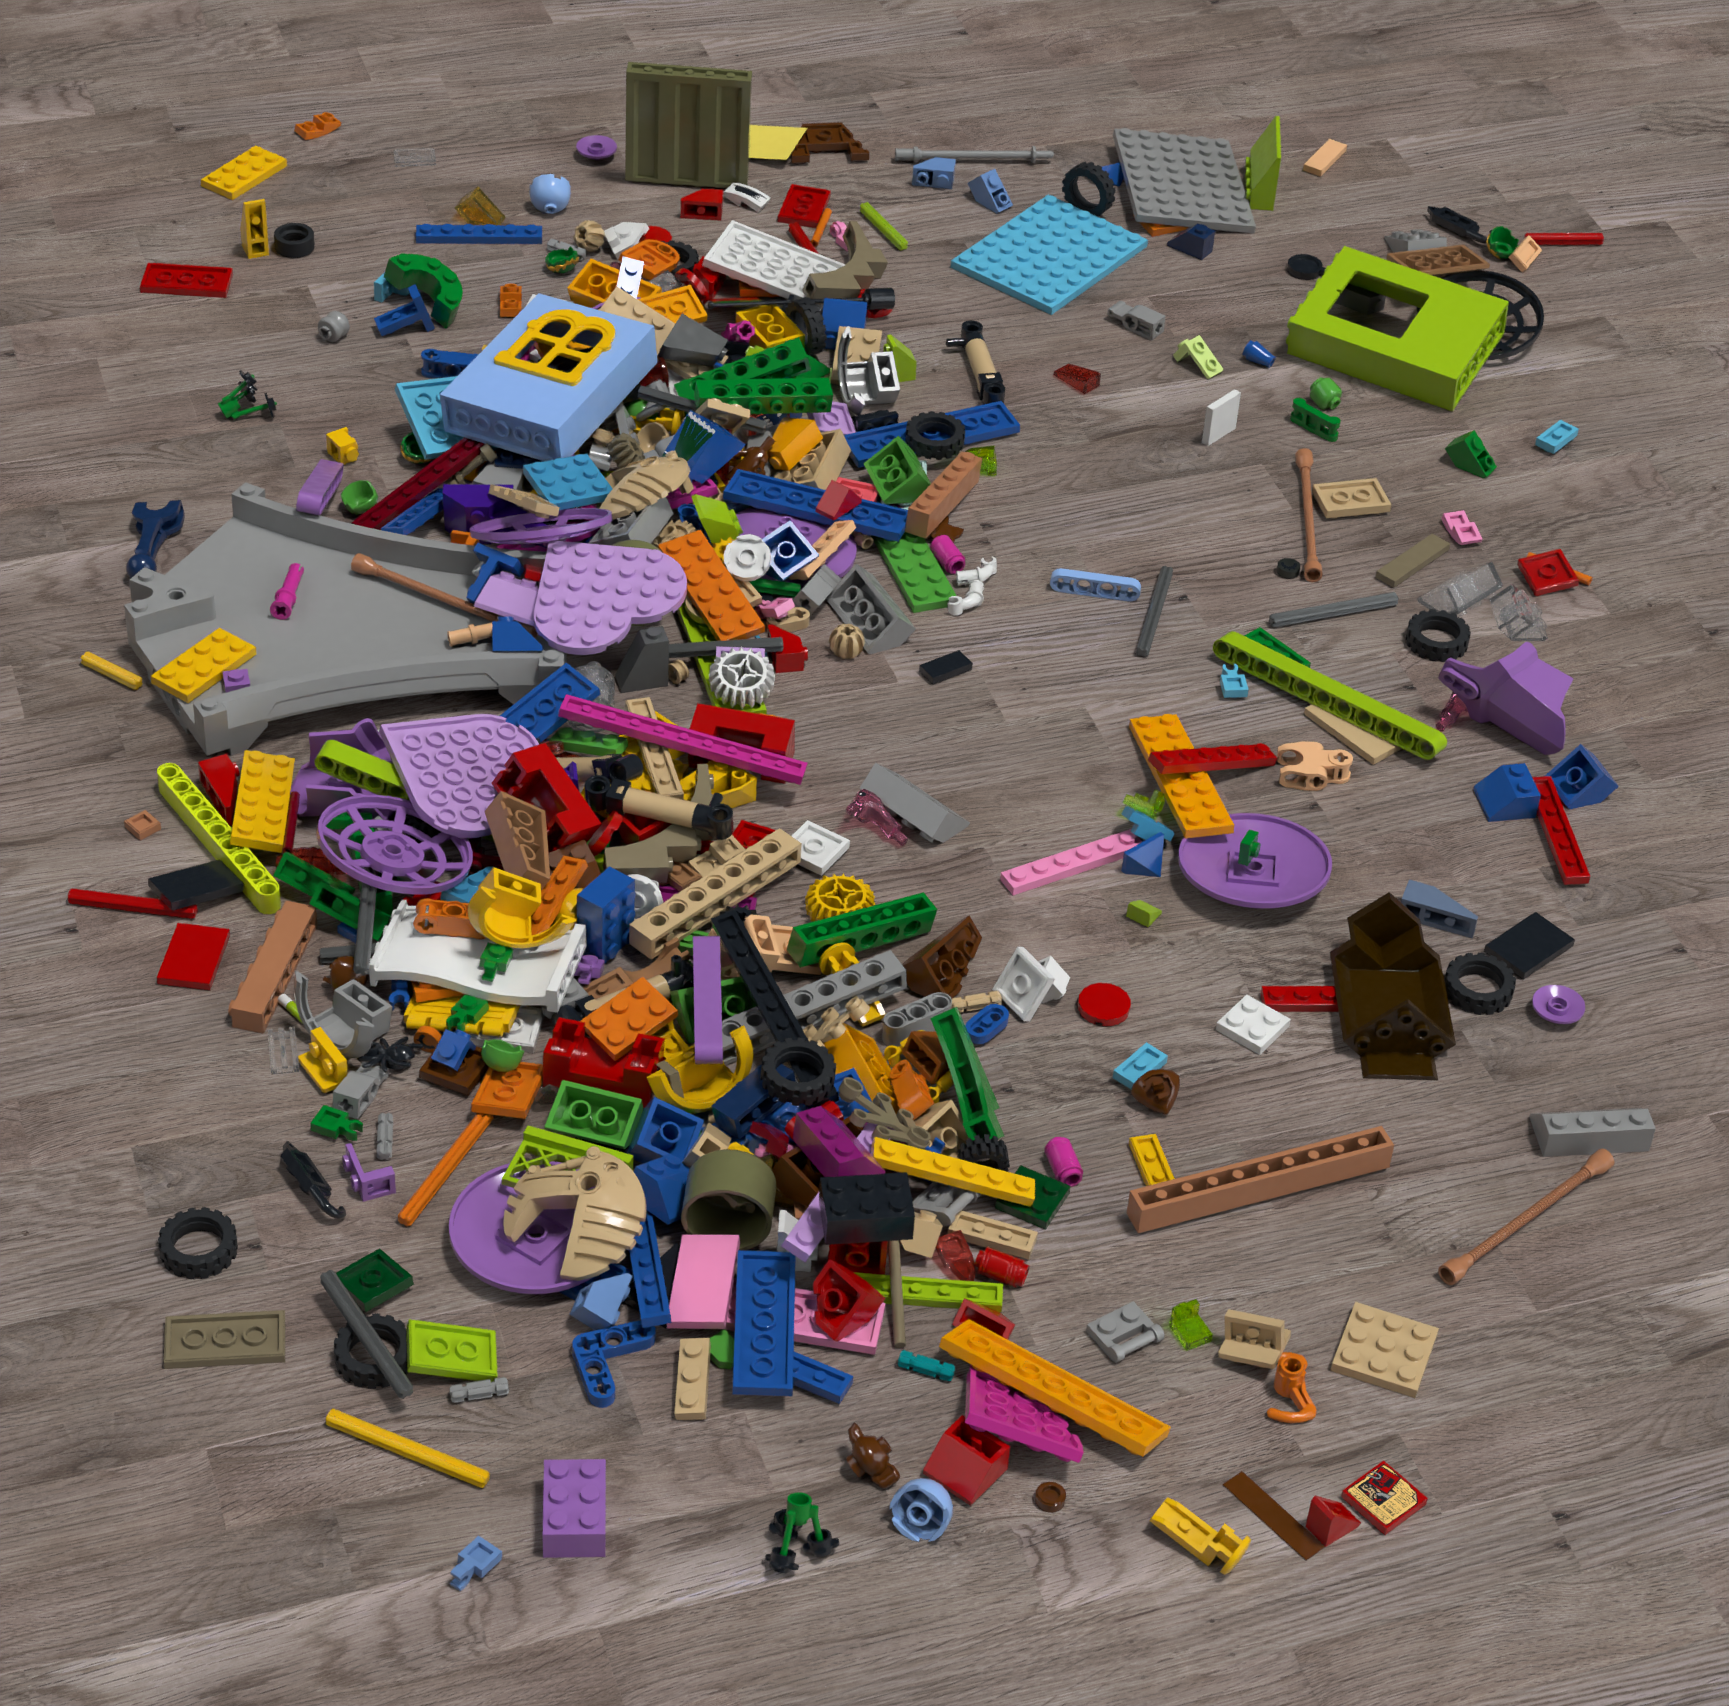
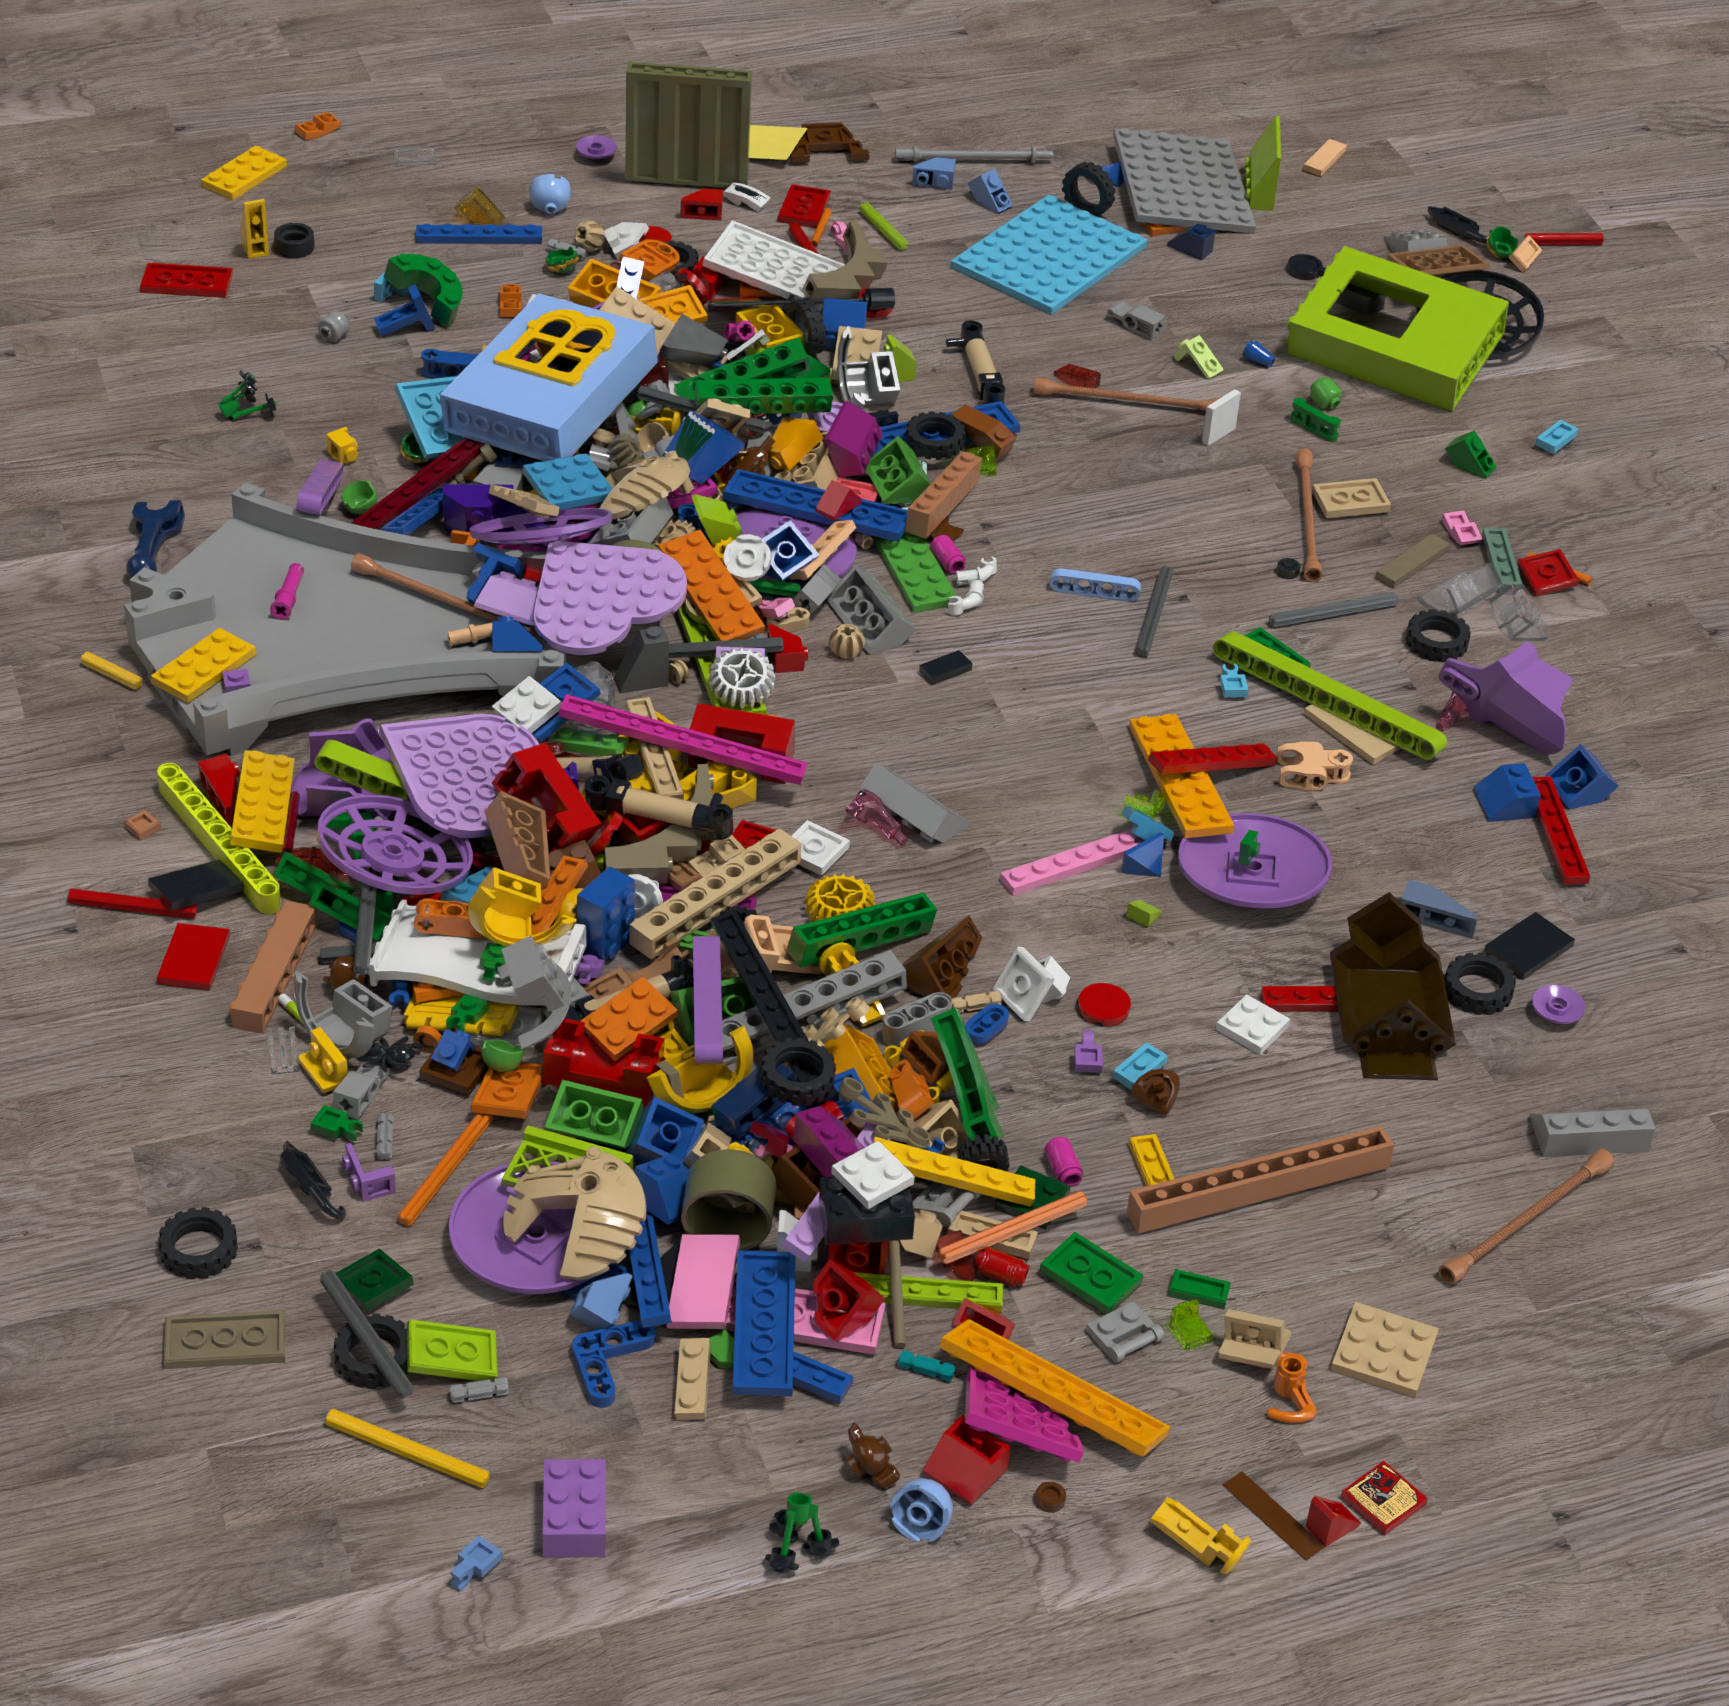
(527, 705): none -> white plate
(532, 978): none -> light grey piece
(759, 336): none -> white flag
(852, 440): none -> magenta slope
(873, 1174): none -> white plate
(985, 430): none -> dark orange slope
(1012, 1227): none -> orange axle
(1046, 387): none -> nougat hose
(1087, 1055): none -> medium lavender plate
(1091, 1273): none -> green plate
(1205, 1289): none -> green tile
(1501, 554): none -> sand green plate

